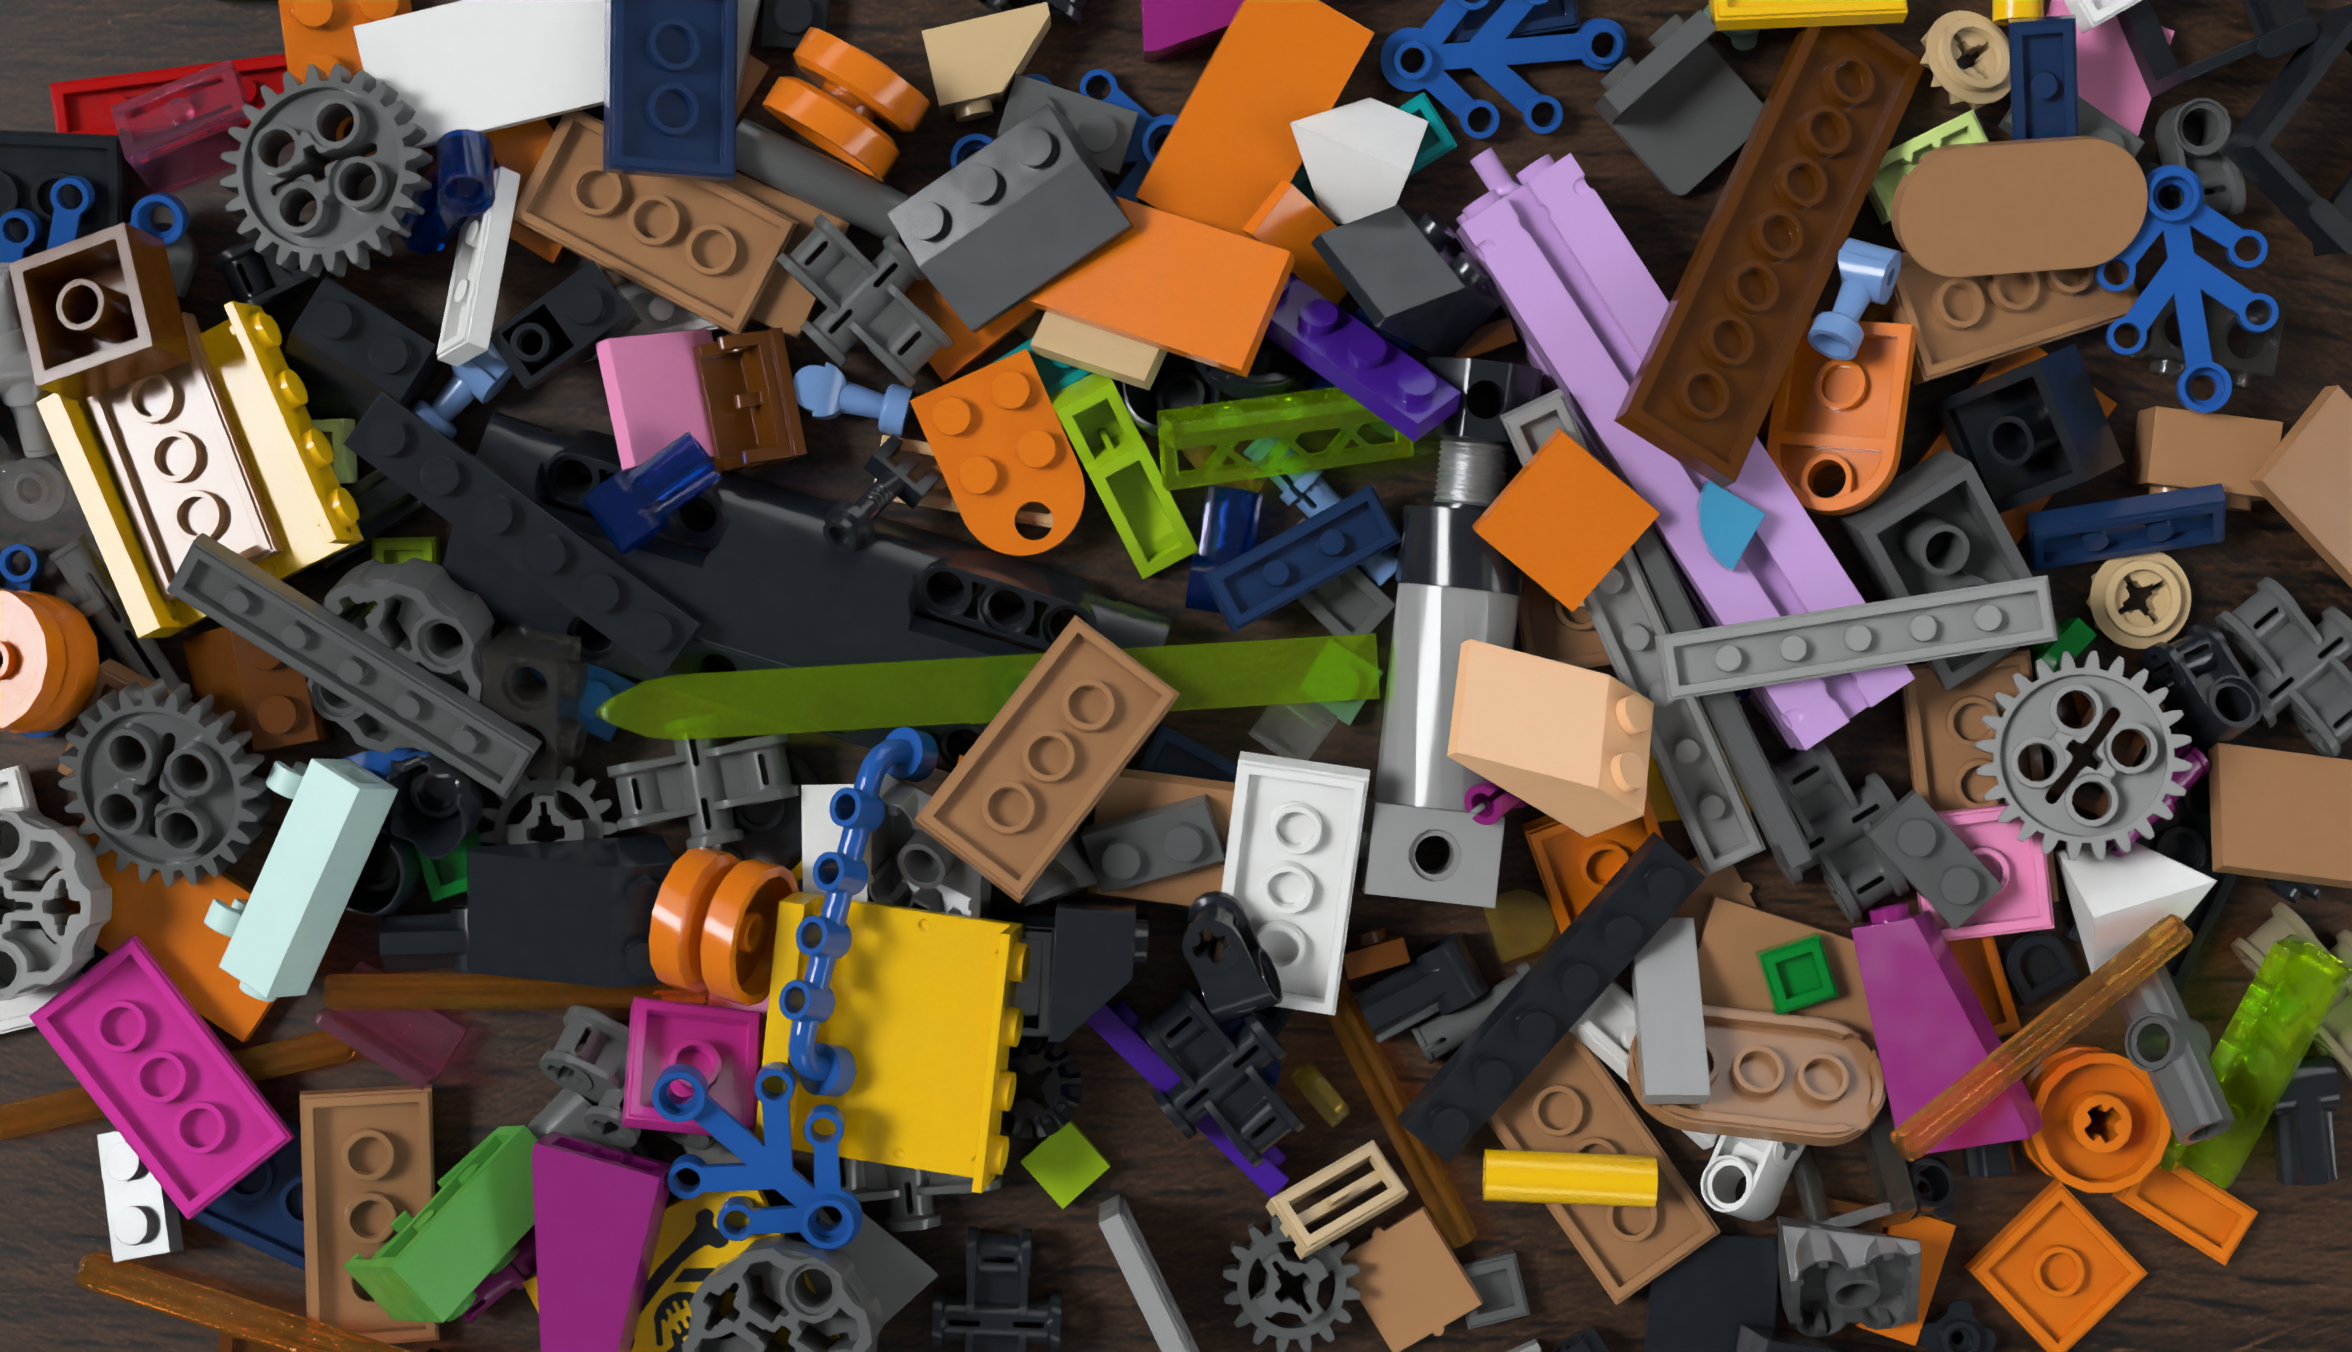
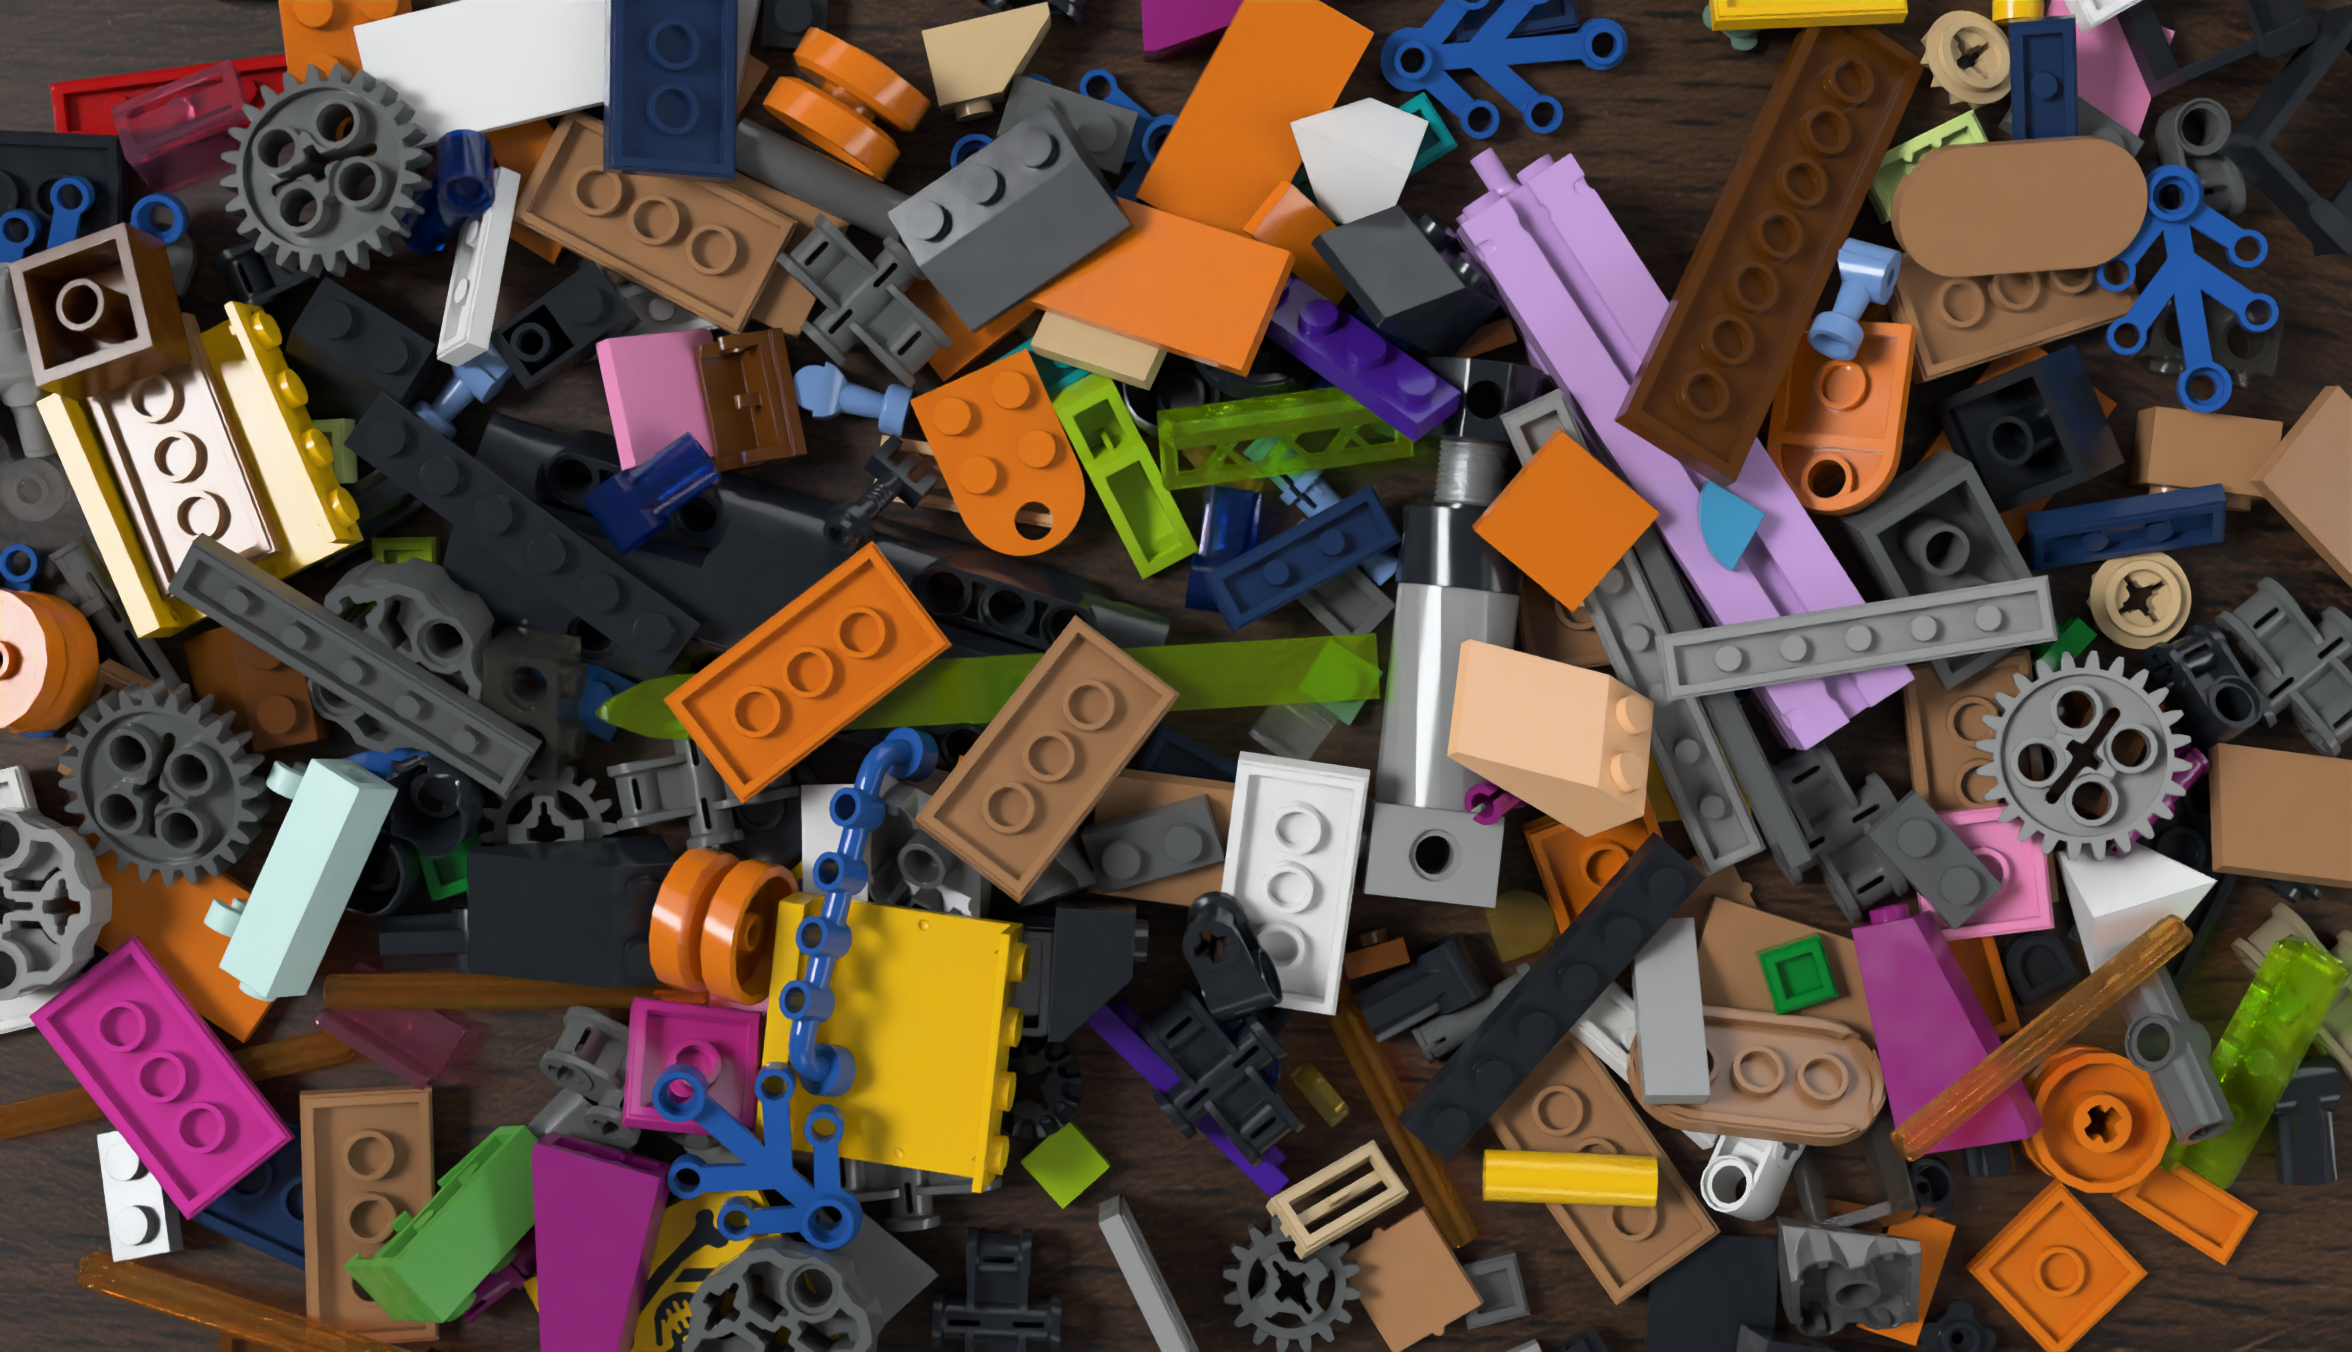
(807, 672): none -> orange tile
(1679, 105): dark grey bracket -> none

